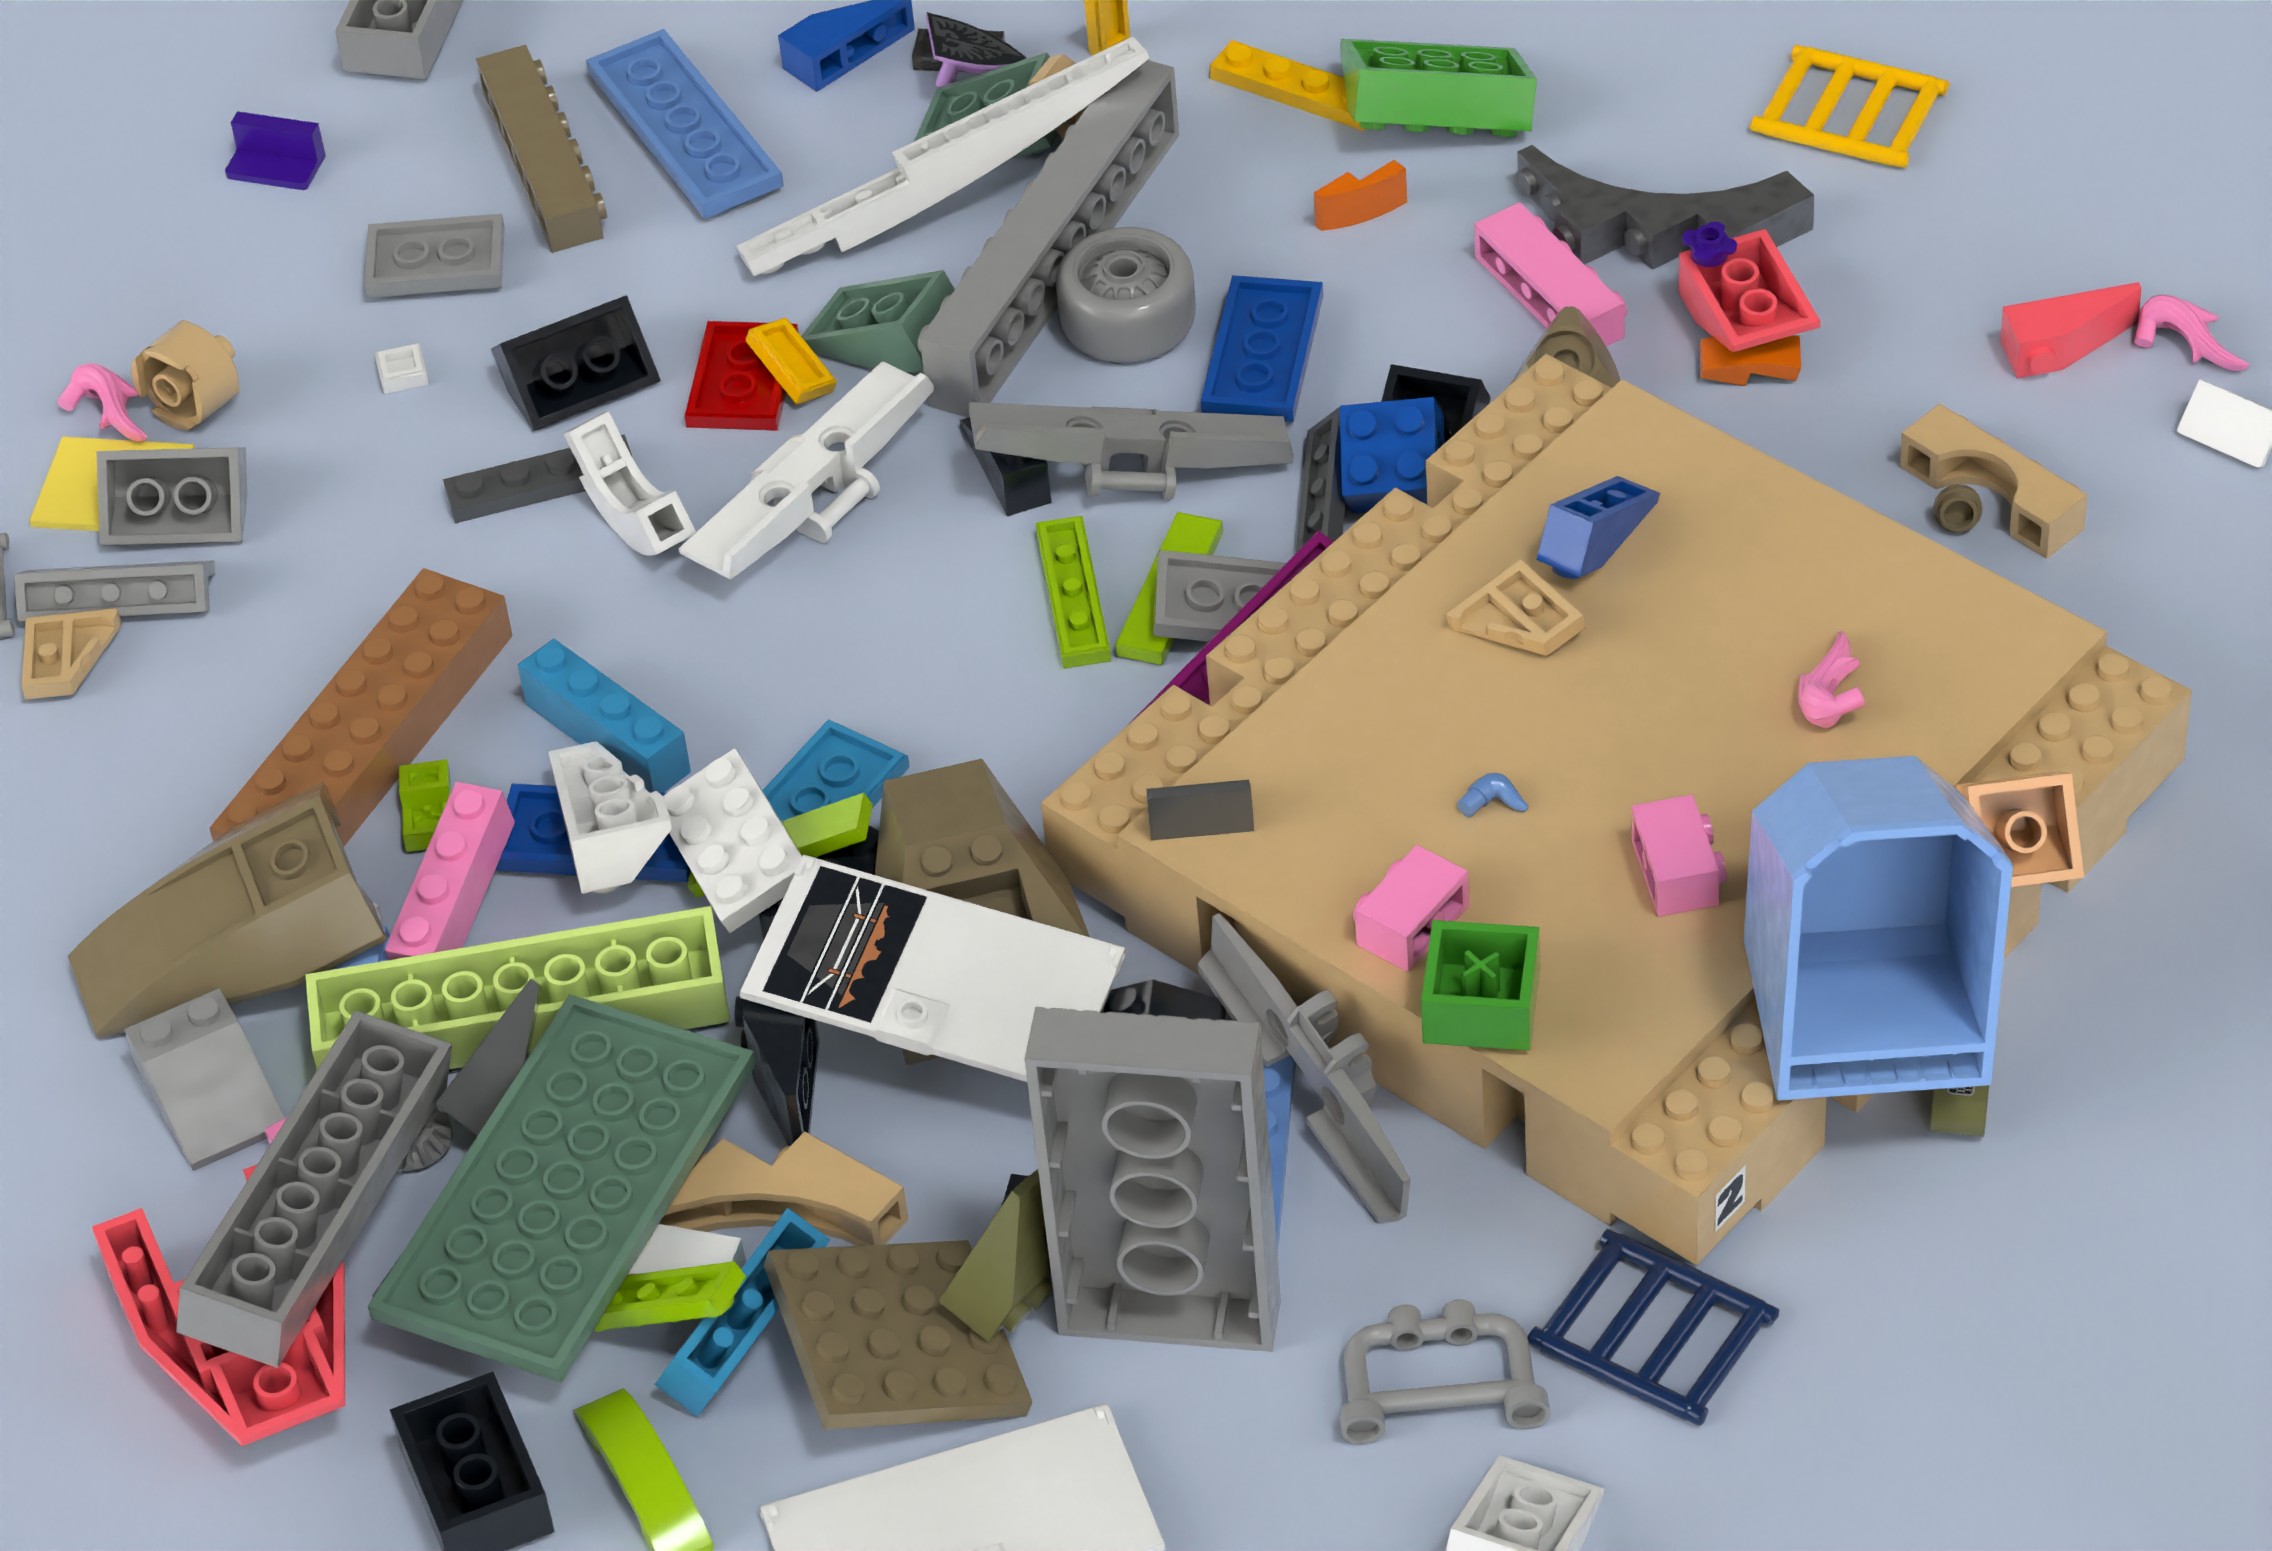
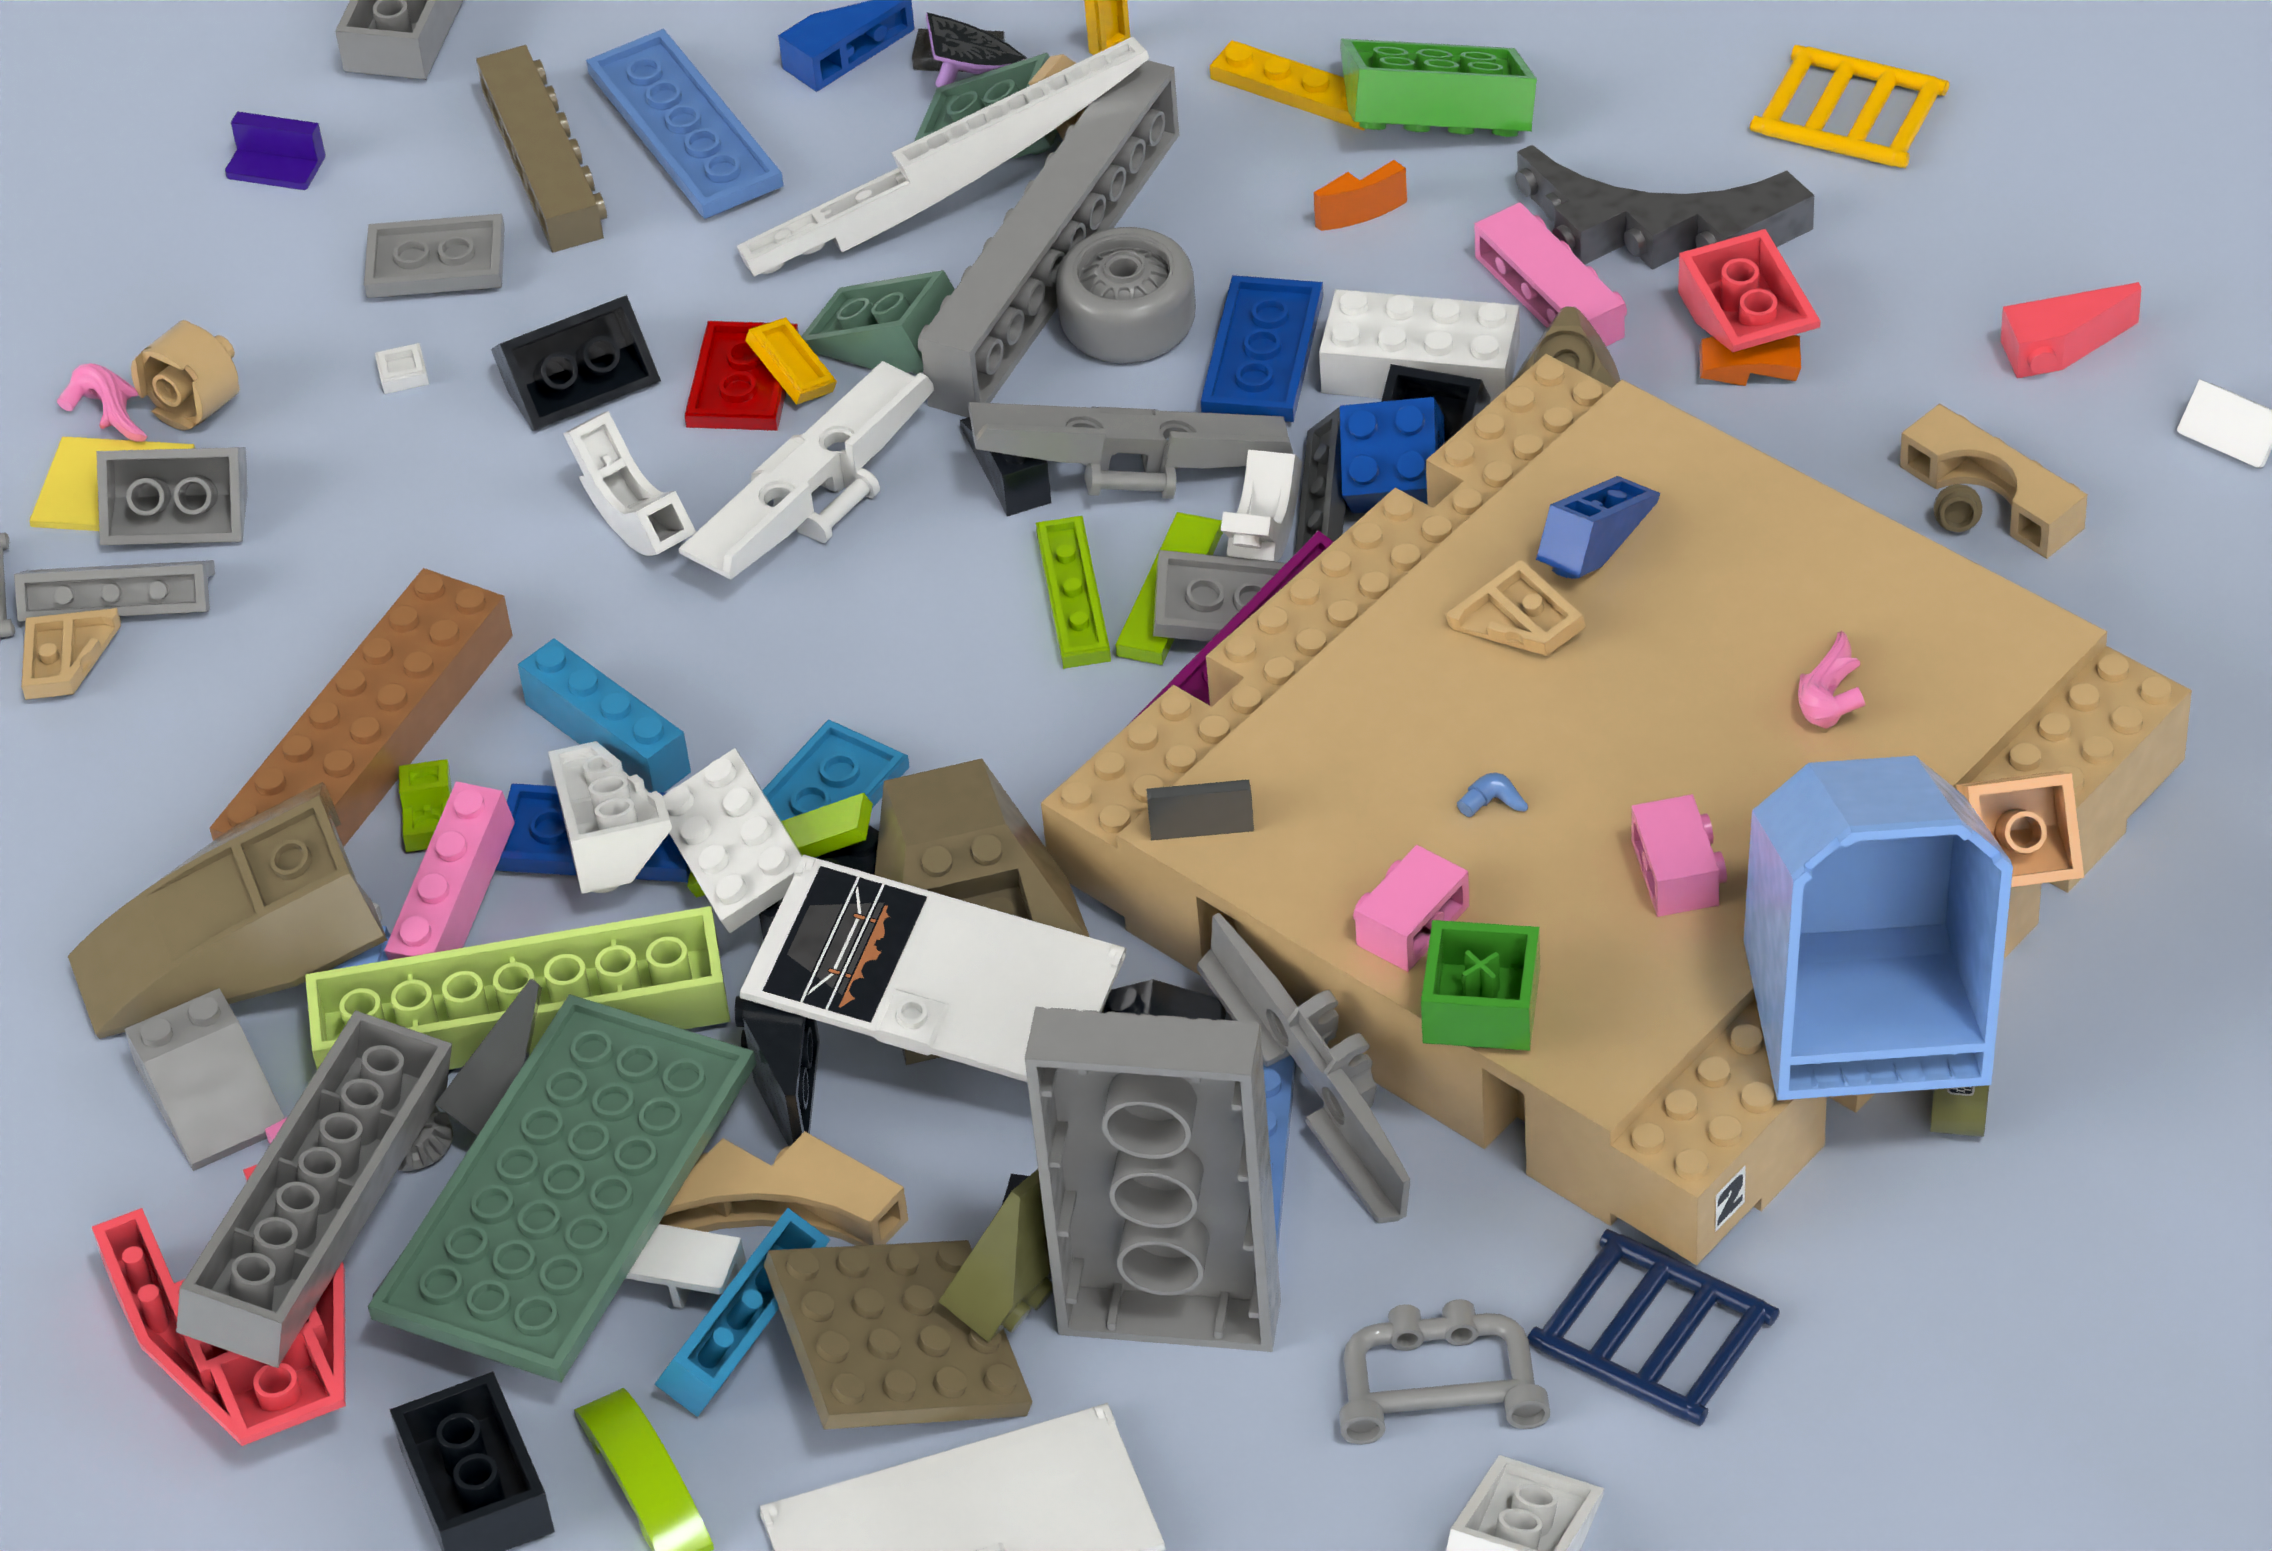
(514, 484): dark grey plate -> none
(673, 1296): lime plate -> none
(1265, 508): none -> white arch
(1425, 333): none -> white brick
(1709, 244): dark purple plate -> none
(2189, 321): bright pink piece -> none

